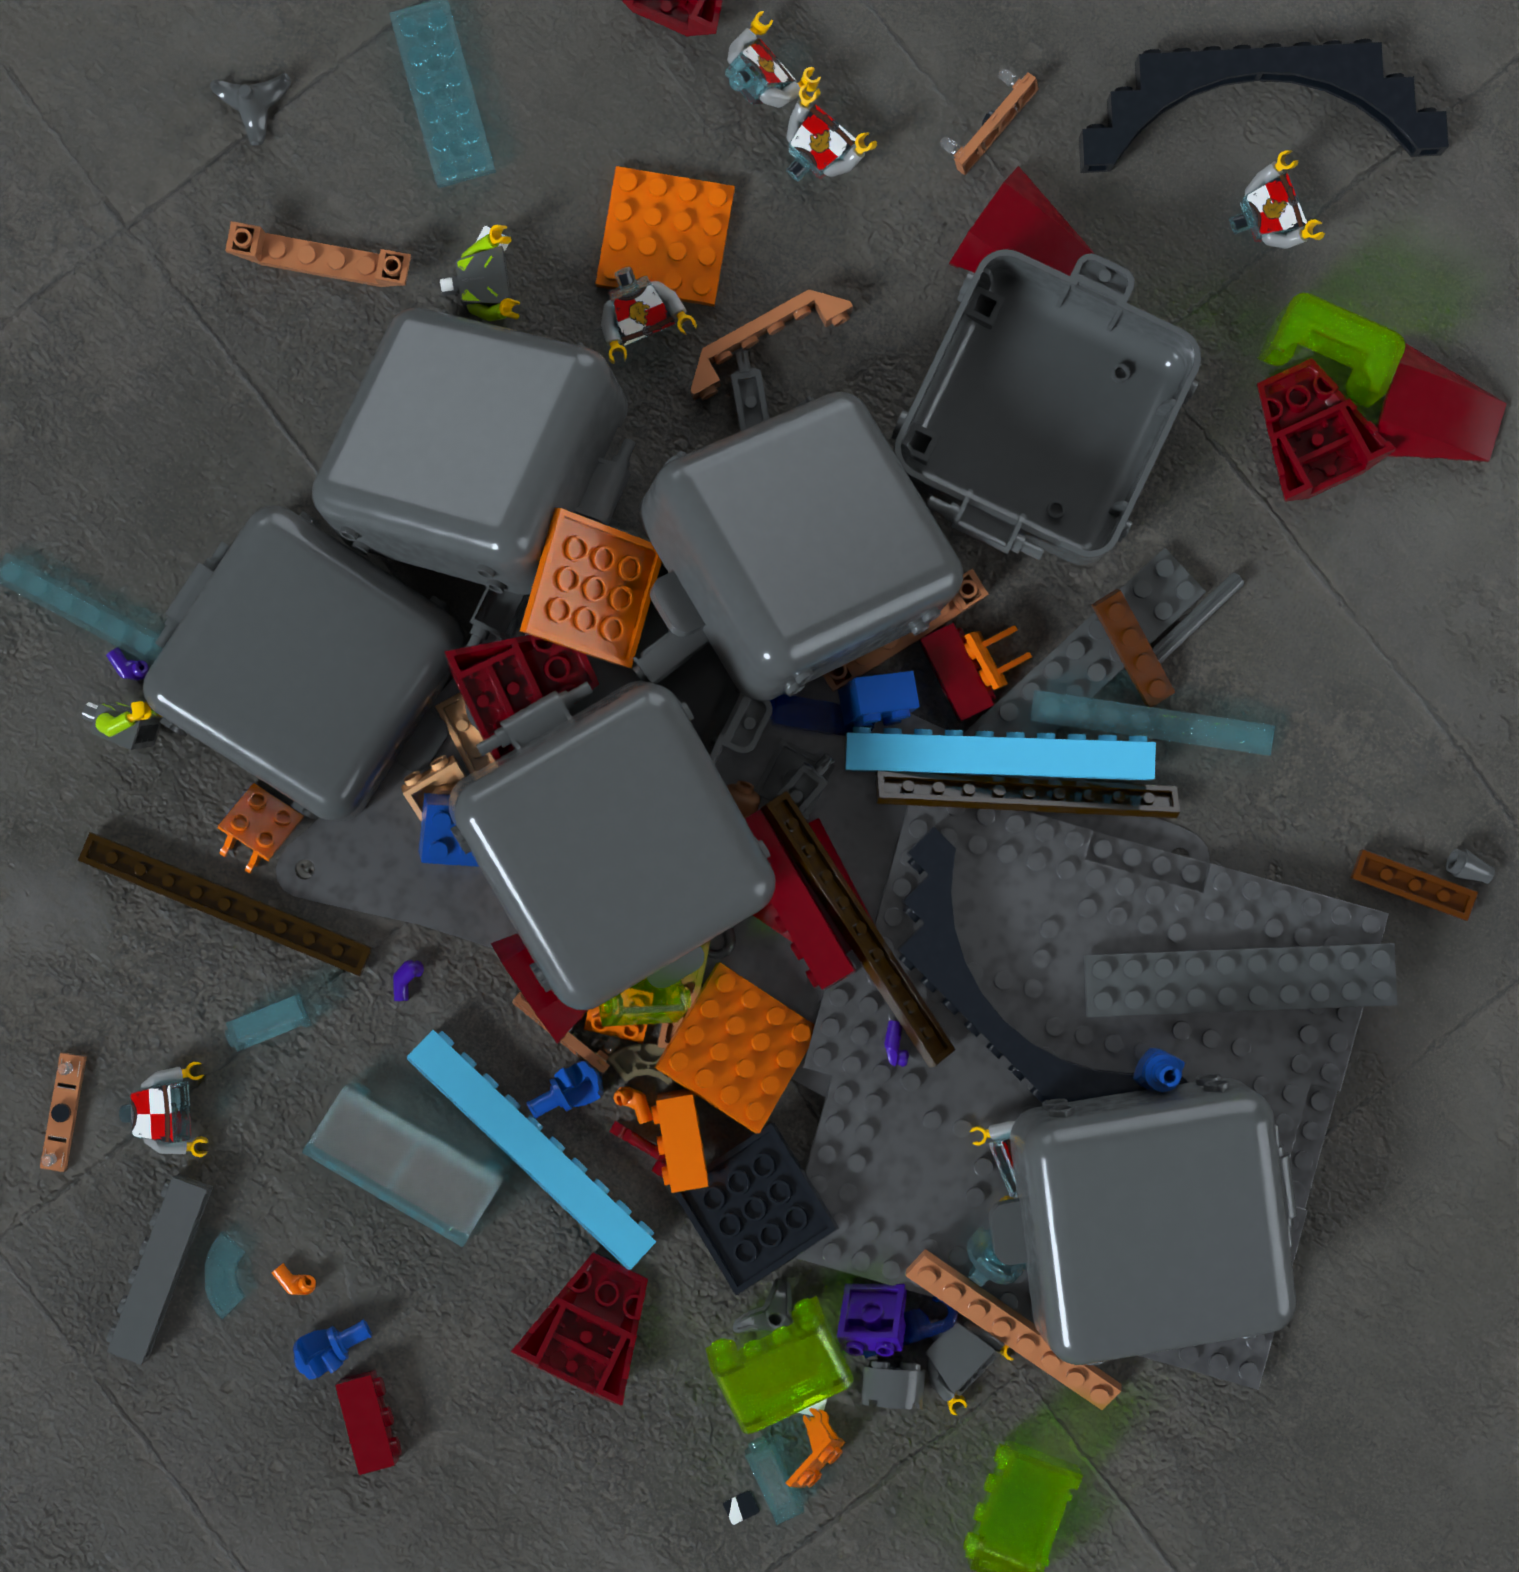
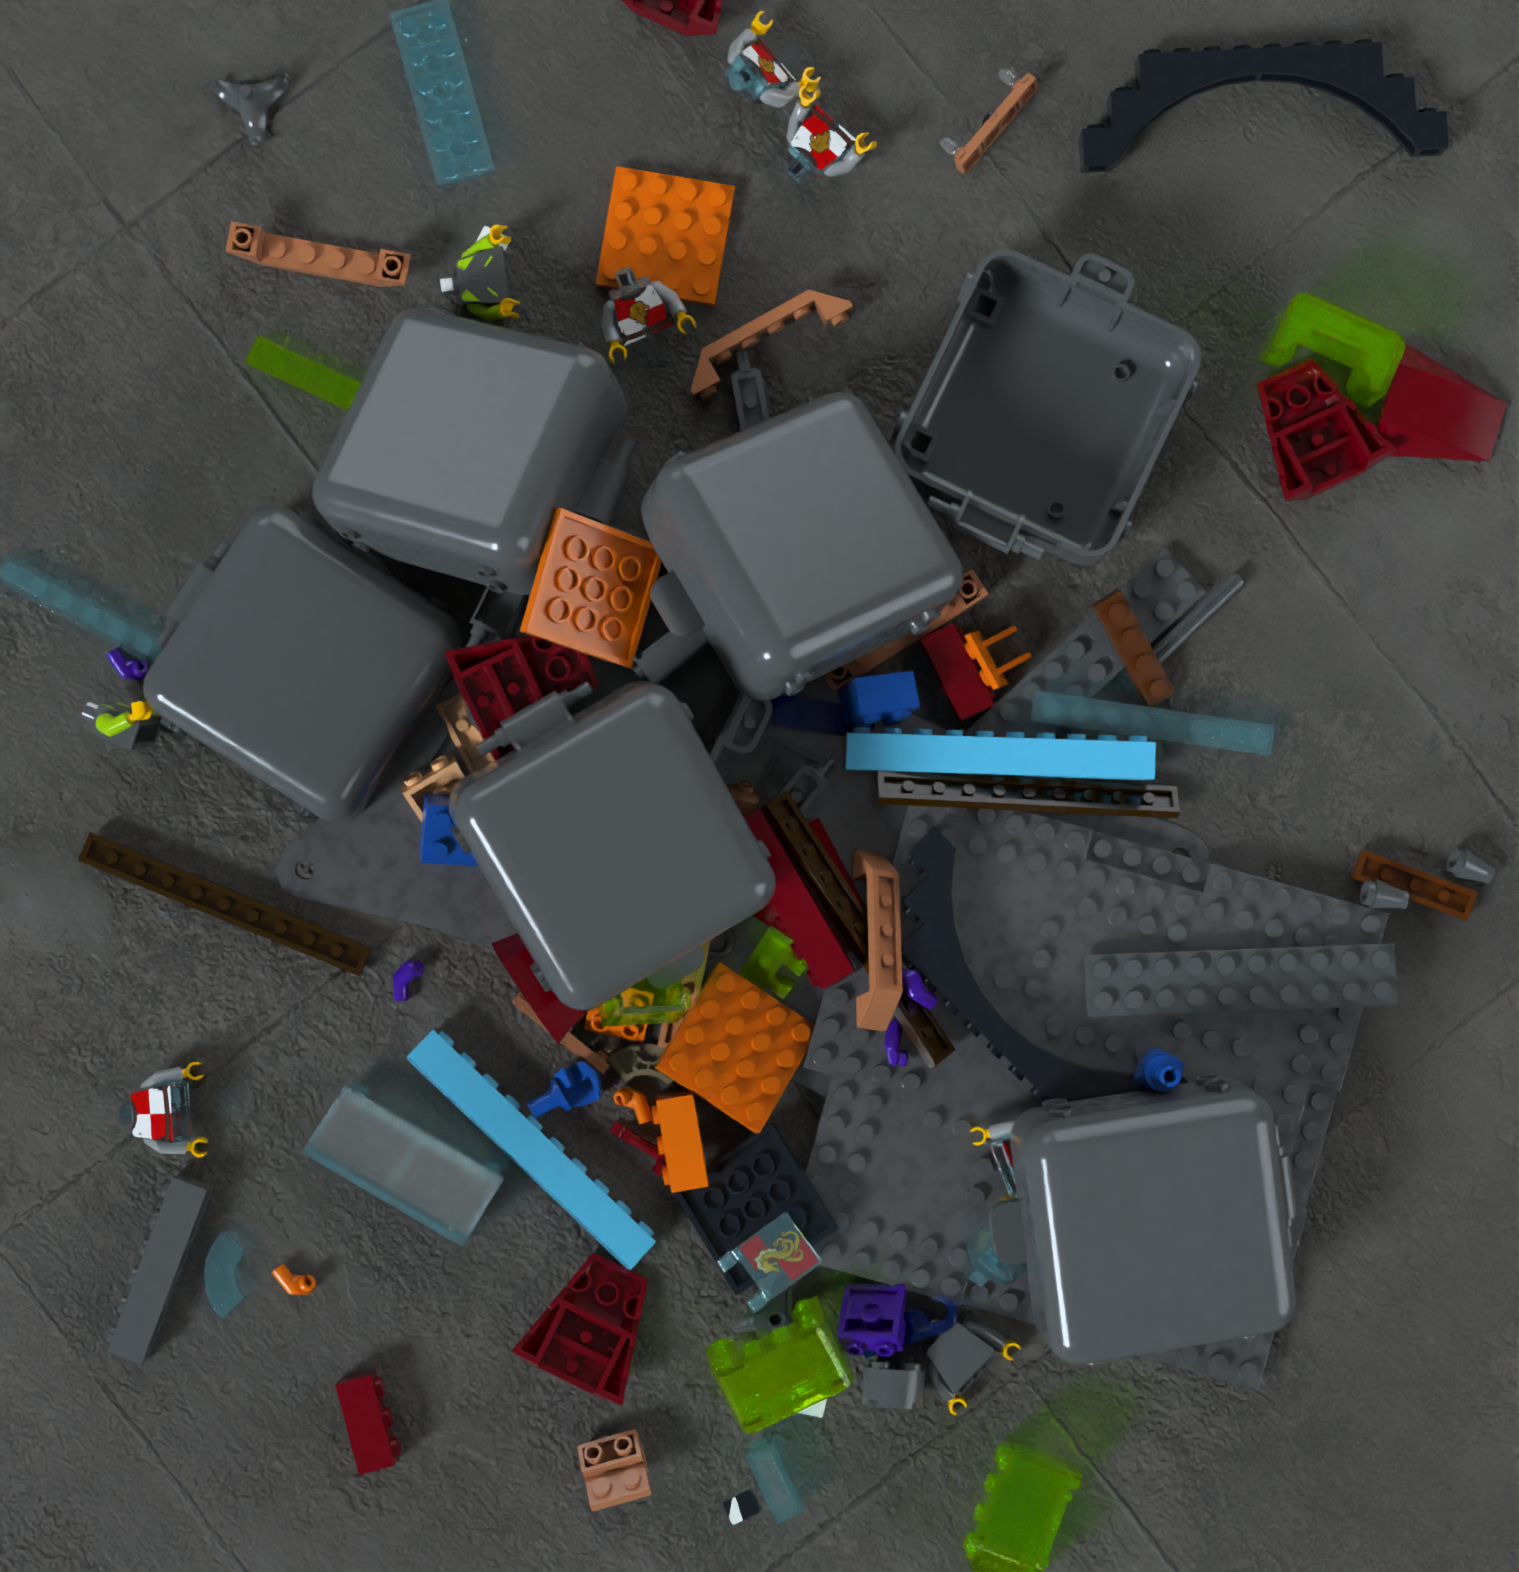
(63, 1112): nougat piece -> none
(259, 823): orange plate -> none
(267, 1023): clear light blue window -> none
(302, 373): none -> clear neon green tile
(327, 1348): blue piece -> none
(614, 1469): none -> nougat brick
(766, 961): none -> clear neon green plate
(773, 1258): none -> clear light blue flag
(825, 1450): orange plate -> none
(878, 1005): none -> nougat slope
(916, 989): none -> dark purple arm
(1009, 1328): nougat plate -> none
(1023, 222): dark red wedge -> none
(1274, 209): torso -> none
(1382, 895): none -> dark grey cone

